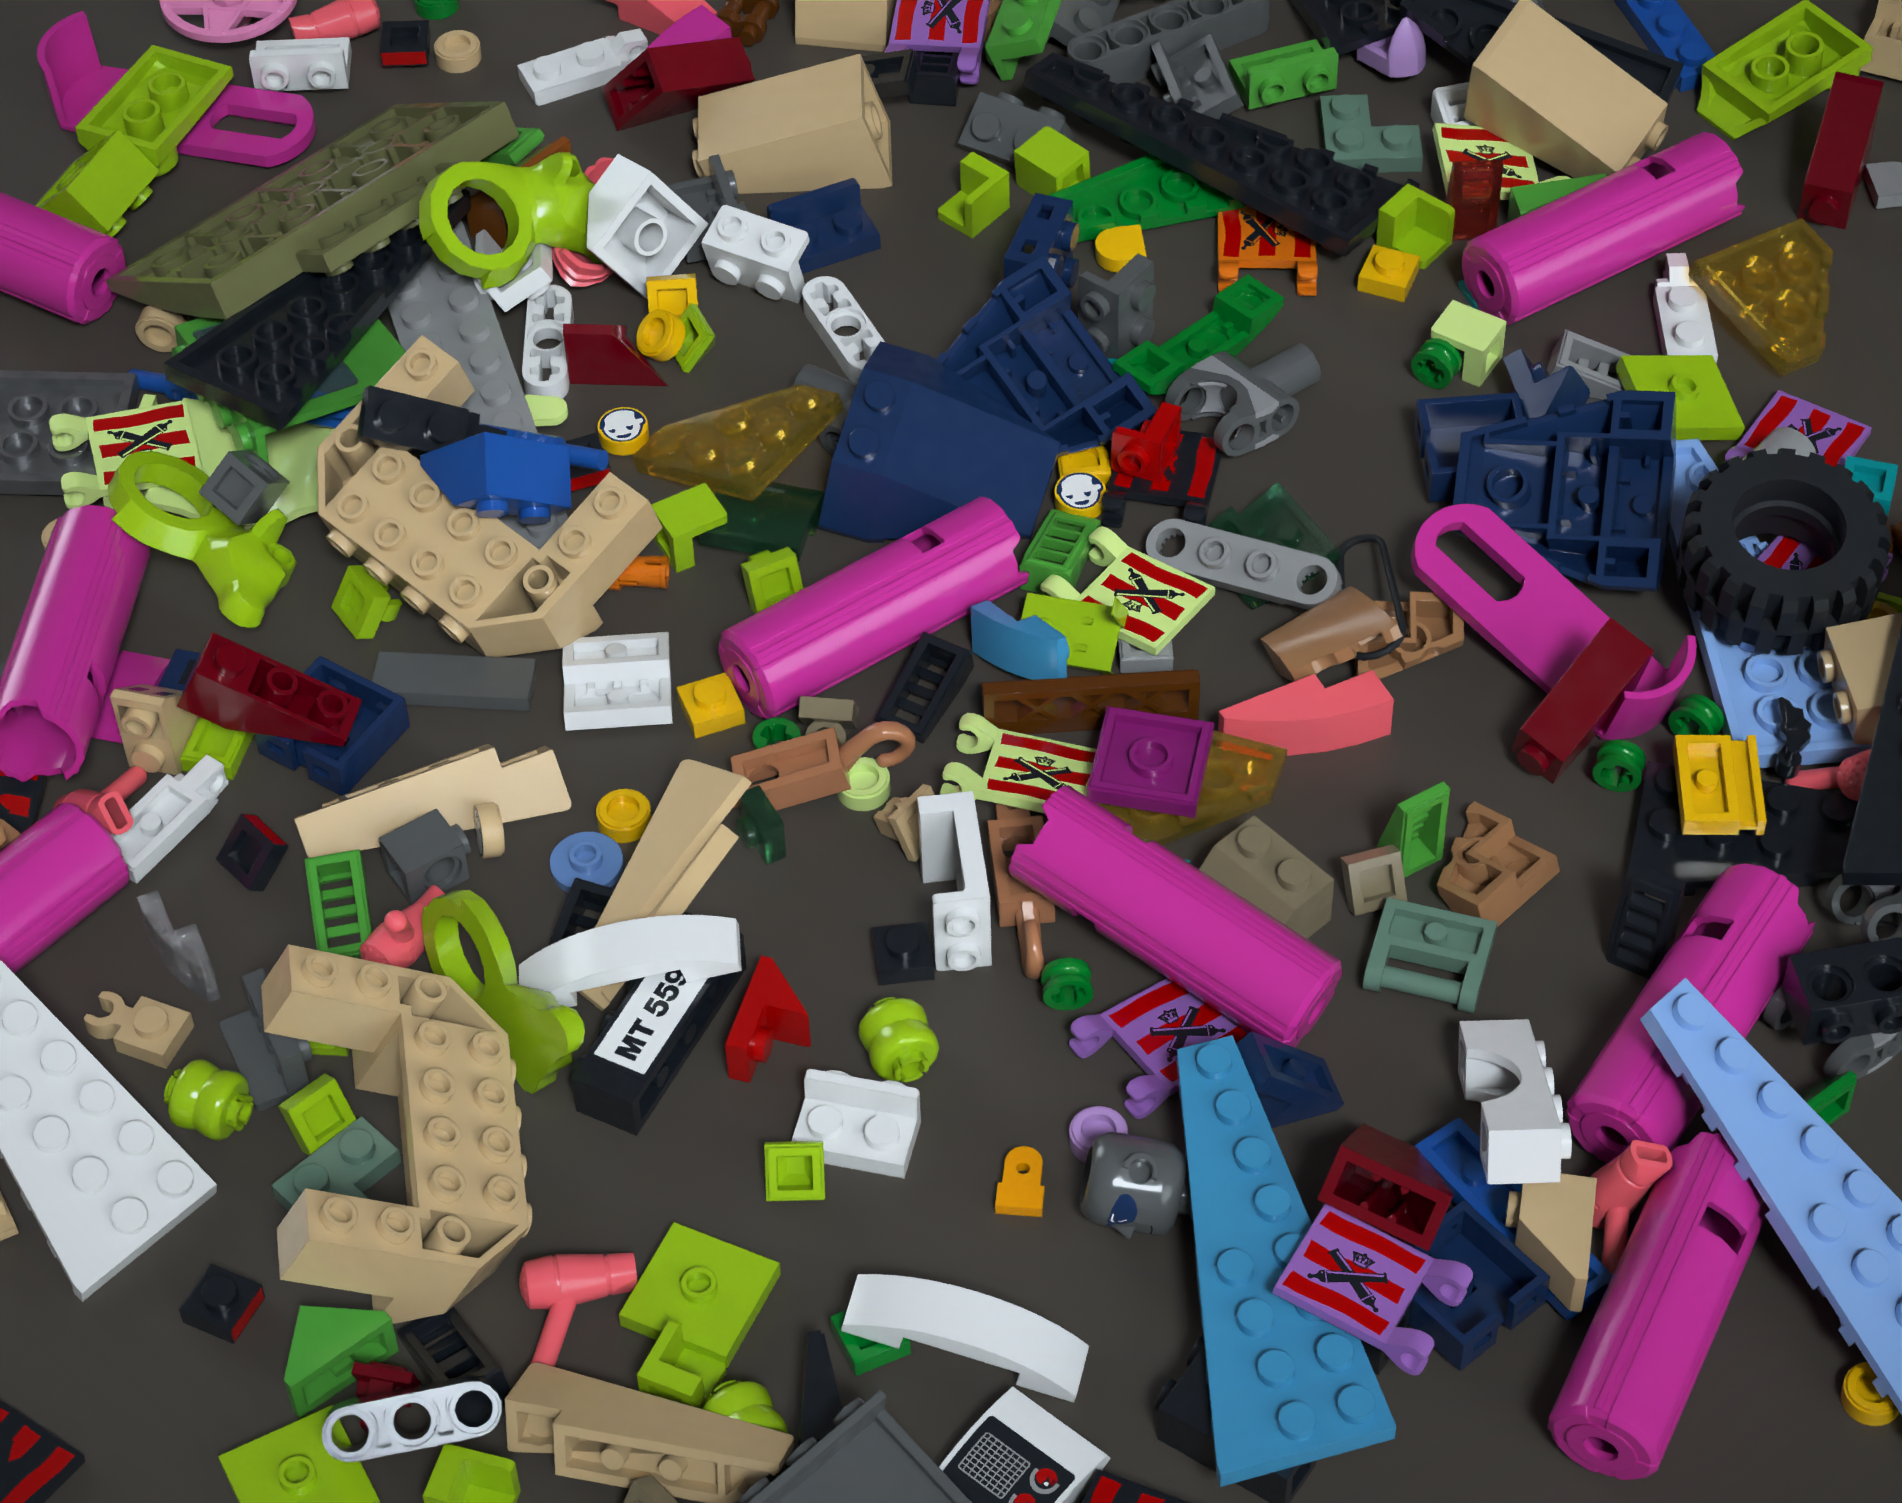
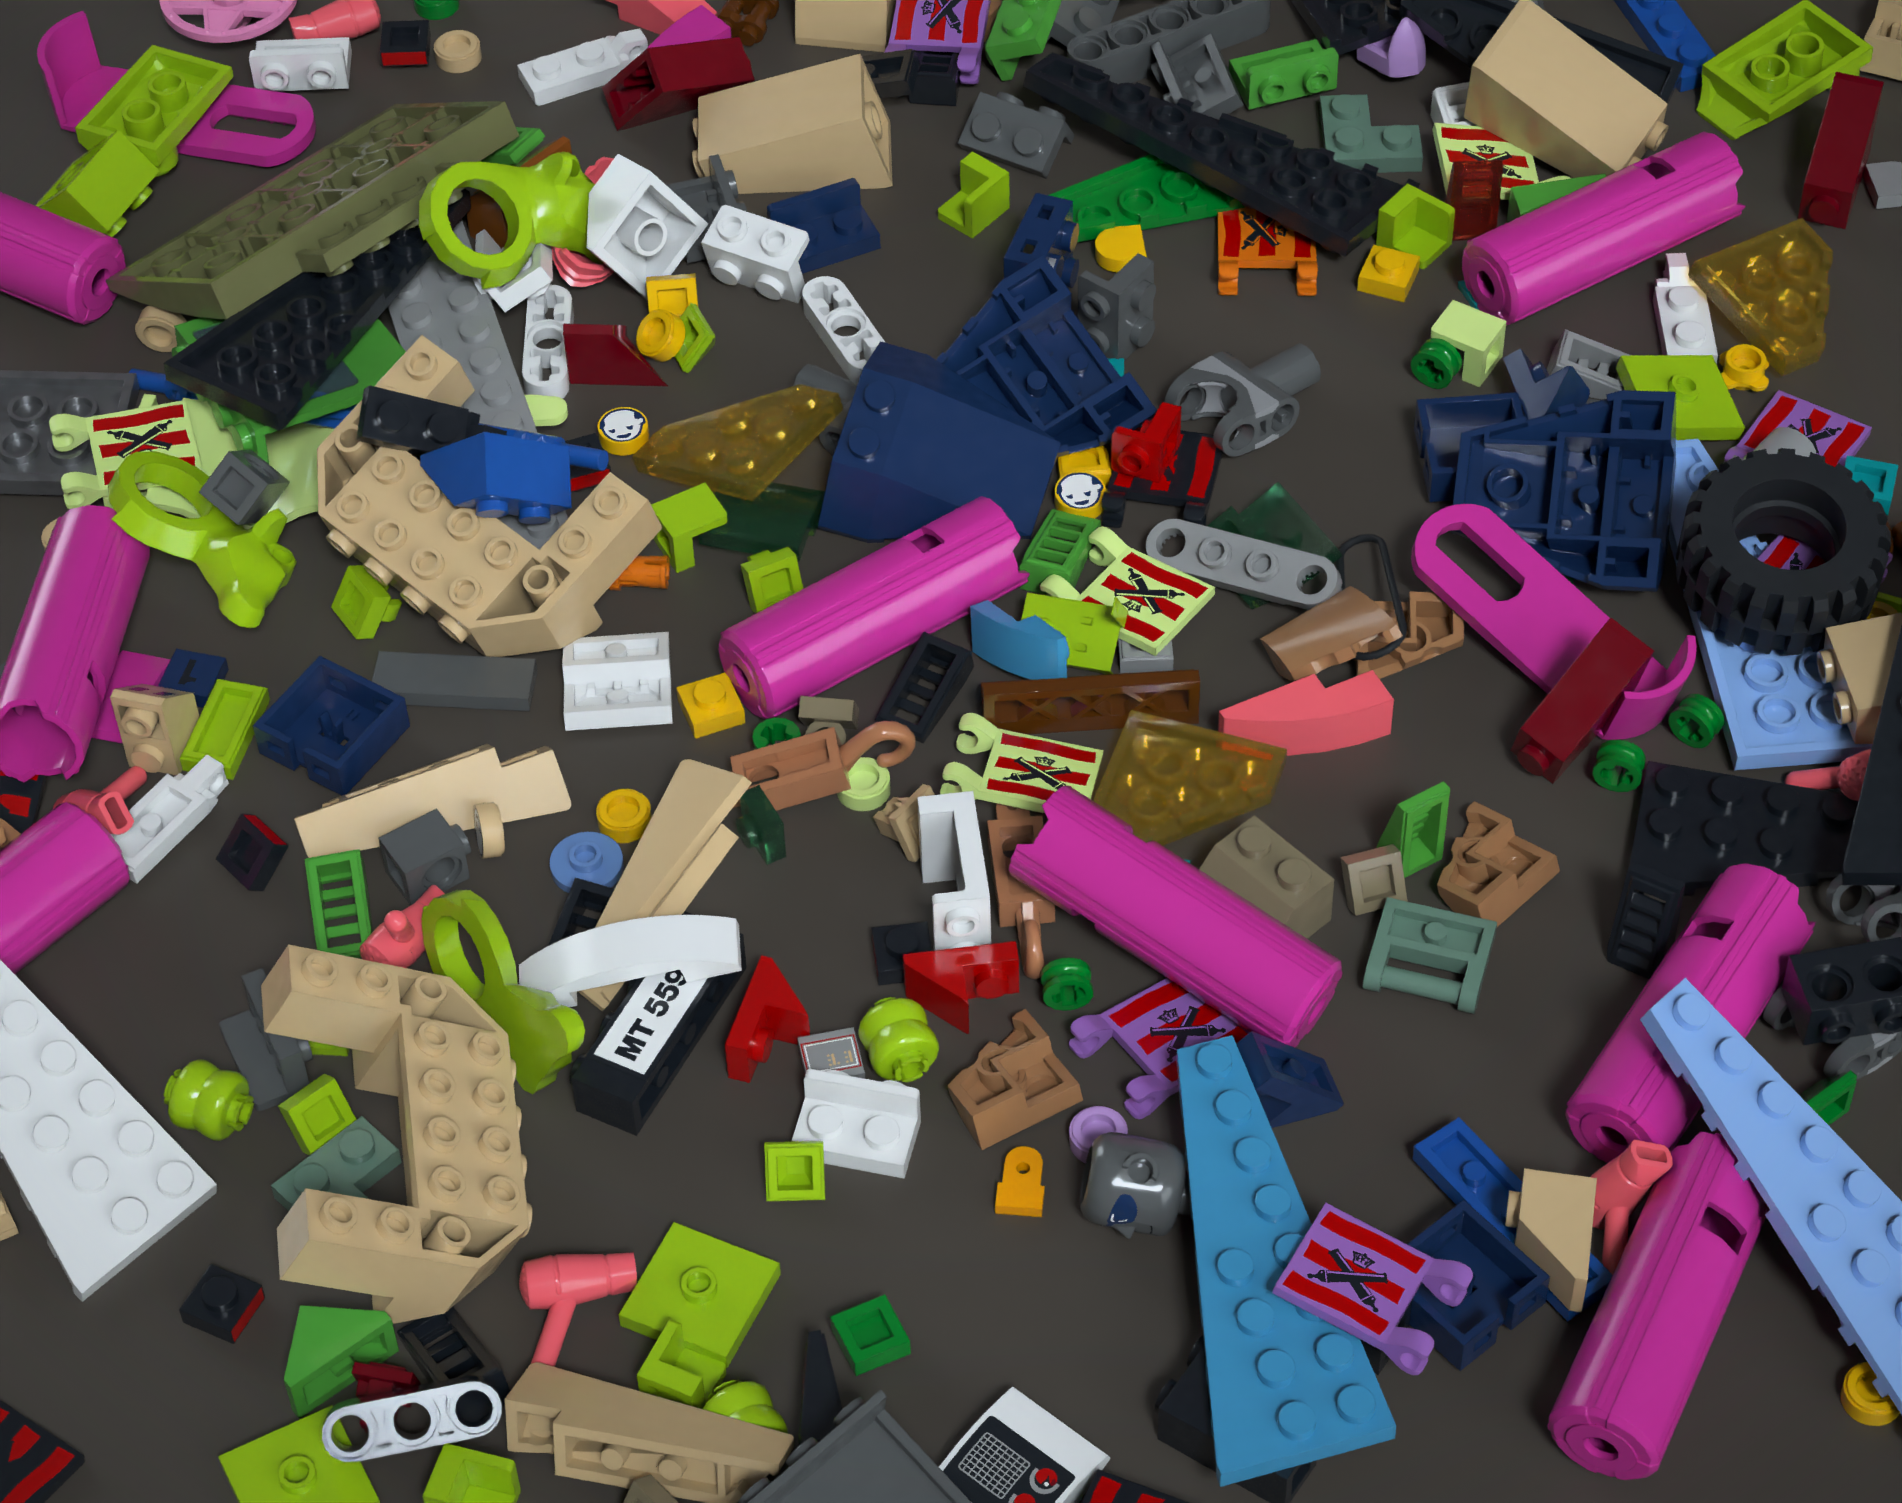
(146, 1031): tan plate -> none
(179, 949): clear slope -> none
(264, 696): dark red slope -> none
(832, 1051): none -> light grey tile
(949, 977): none -> red slope
(968, 1325): white slope -> none
(1013, 1084): none -> medium nougat slope
(1050, 163): lime panel -> none
(1150, 762): magenta tile -> none
(1236, 320): green slope -> none
(1387, 1186): dark red slope -> none
(1519, 1112): white arch -> none
(1718, 785): yellow plate -> none
(1744, 368): none -> yellow plate
(1795, 733): black piece -> none

